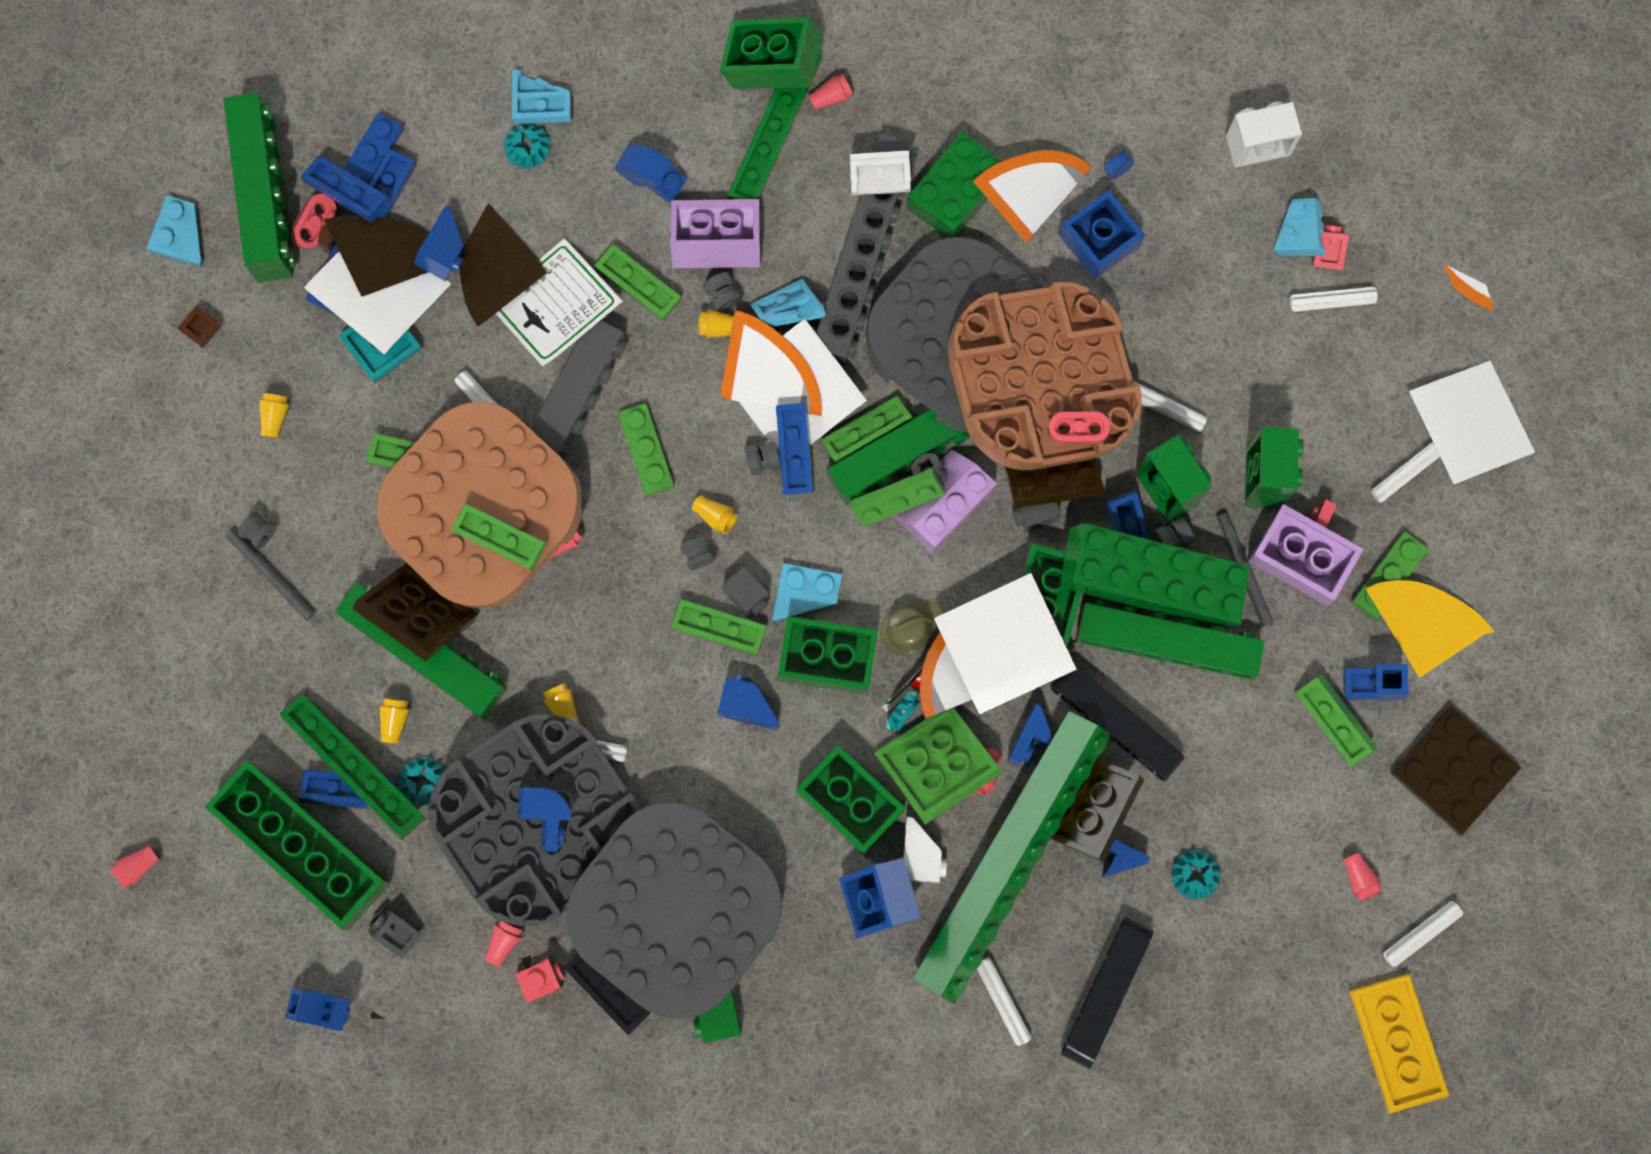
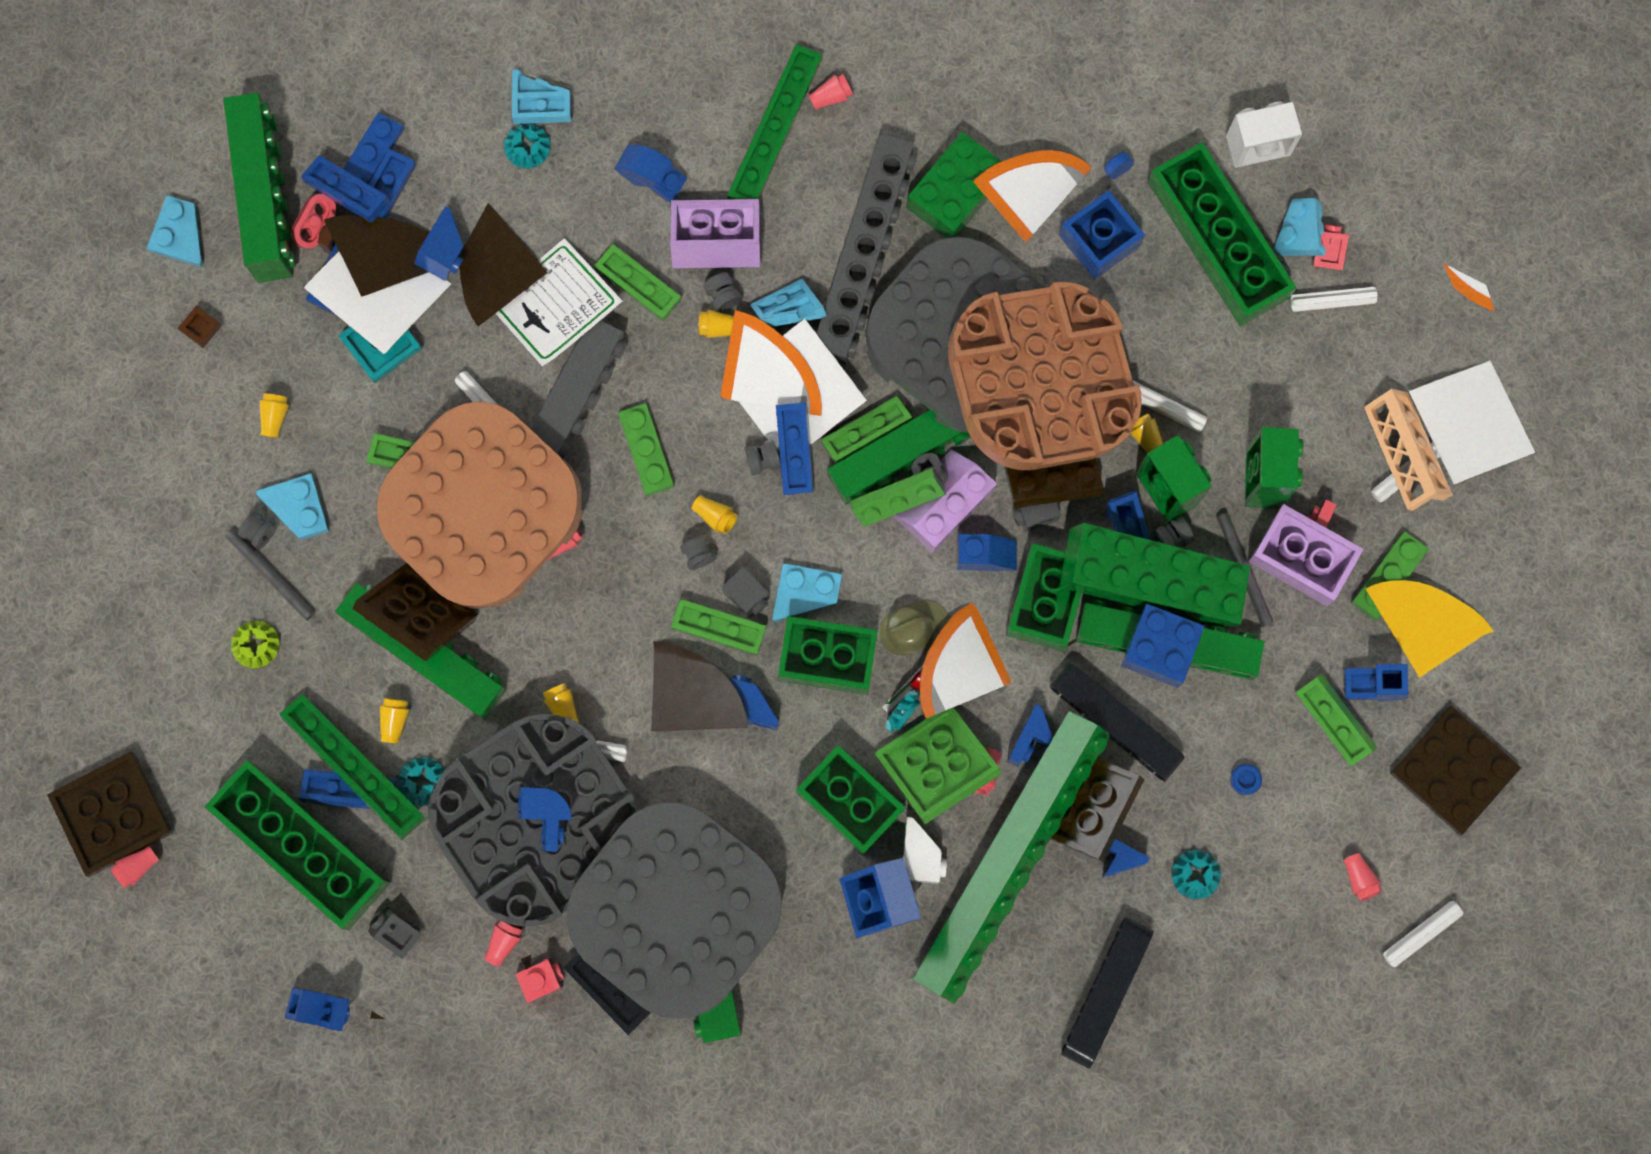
(109, 814): none -> dark brown plate
(266, 651): none -> lime gear
(297, 506): none -> medium azure wing
(499, 537): bright green plate -> none
(692, 693): none -> dark brown sticker
(771, 53): green brick -> none
(880, 172): white hinge -> none
(986, 553): none -> blue slope
(1003, 1002): white axle -> none
(1005, 643): white sticker -> none
(1079, 427): coral plate -> none
(1147, 433): none -> yellow cone
(1162, 646): none -> blue brick
(1221, 234): none -> green brick
(1246, 779): none -> blue tile
(1398, 1043): yellow tile -> none
(1417, 446): none -> light nougat fence

